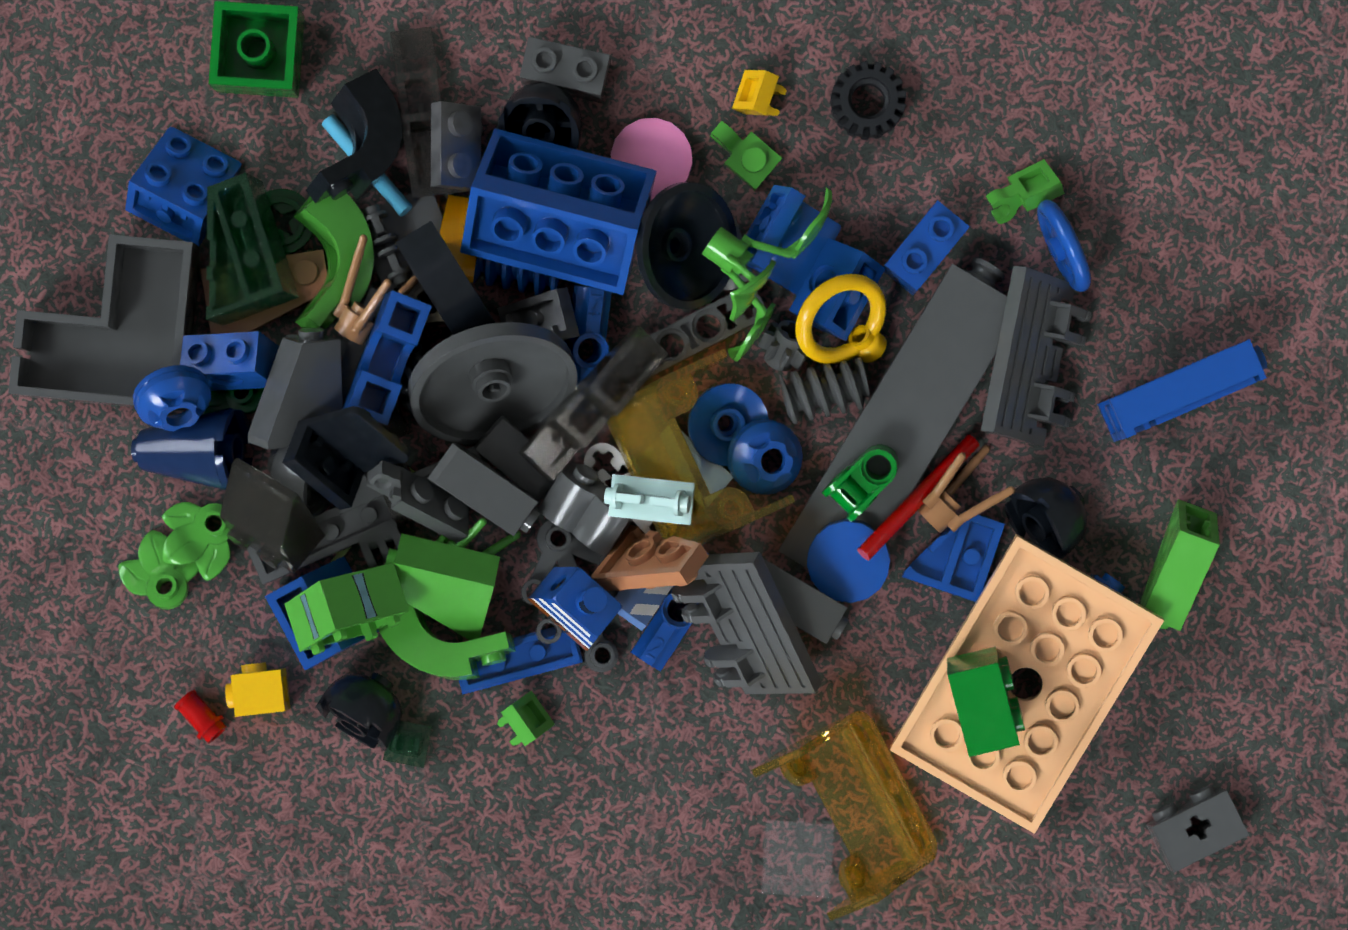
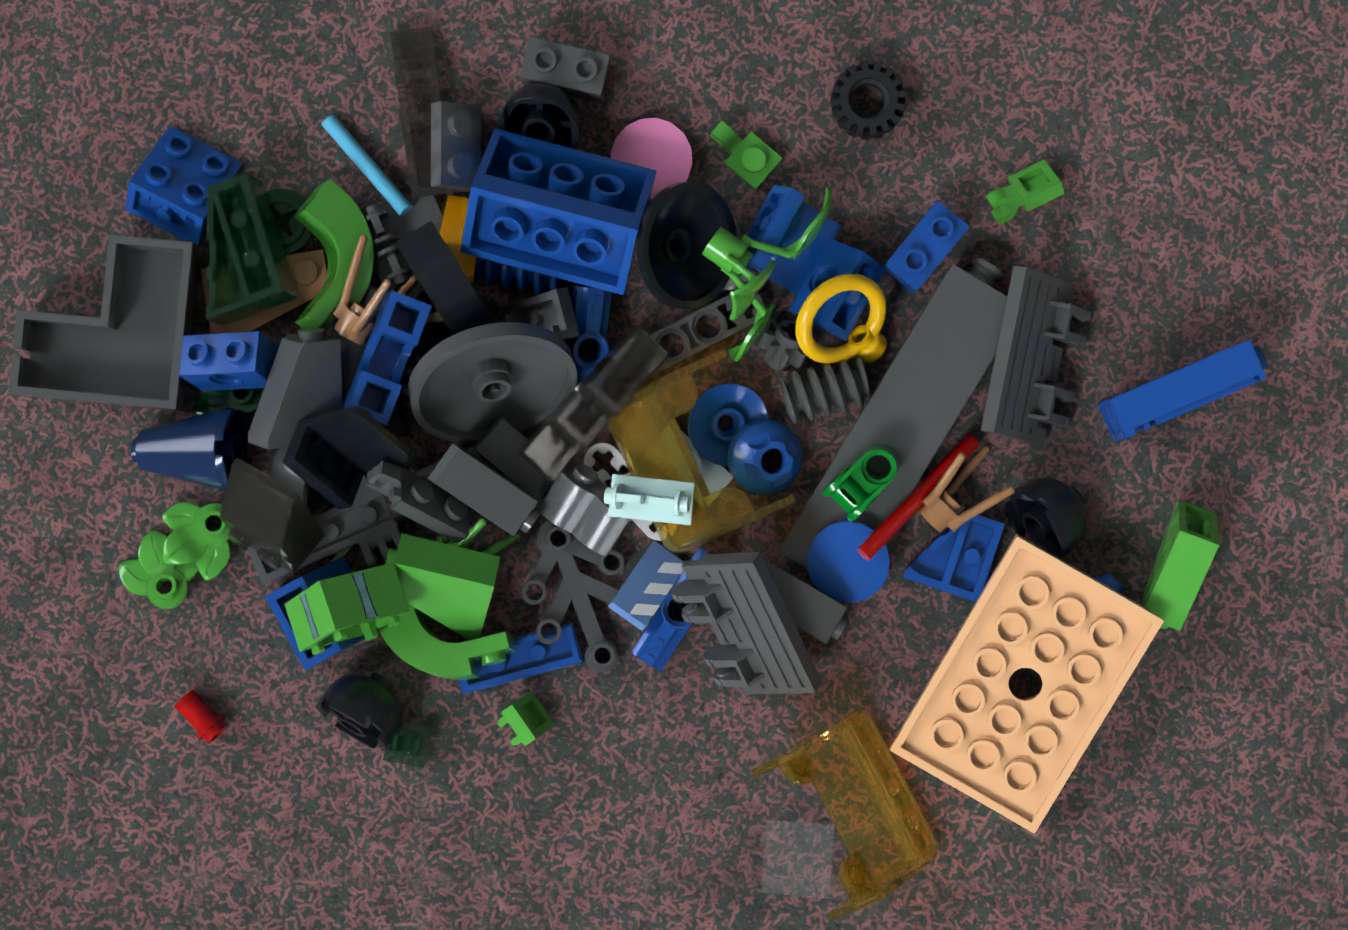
(172, 389): blue piece -> none
(256, 49): green brick -> none
(258, 690): yellow brick -> none
(376, 135): black arch -> none
(577, 605): blue torso -> none
(649, 561): nougat wing -> none
(756, 93): yellow tile -> none
(982, 701): green brick -> none
(1064, 245): blue plate -> none
(1220, 827): dark grey brick -> none

